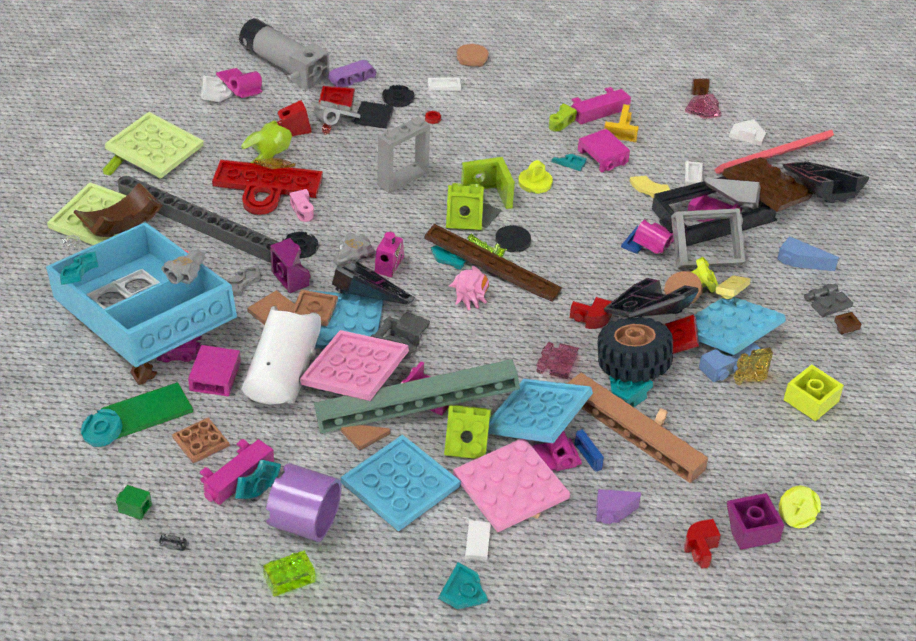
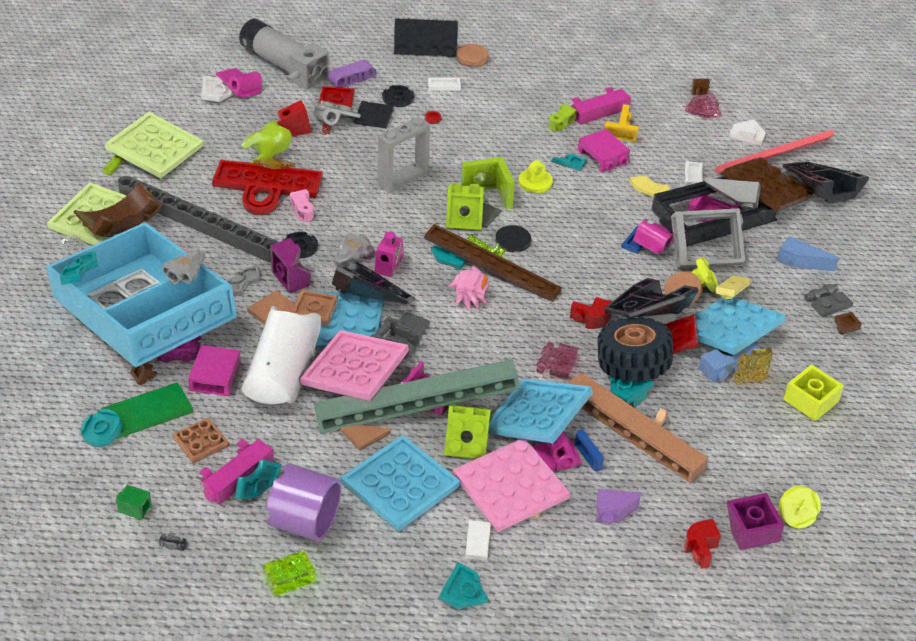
(425, 37): none -> black slope

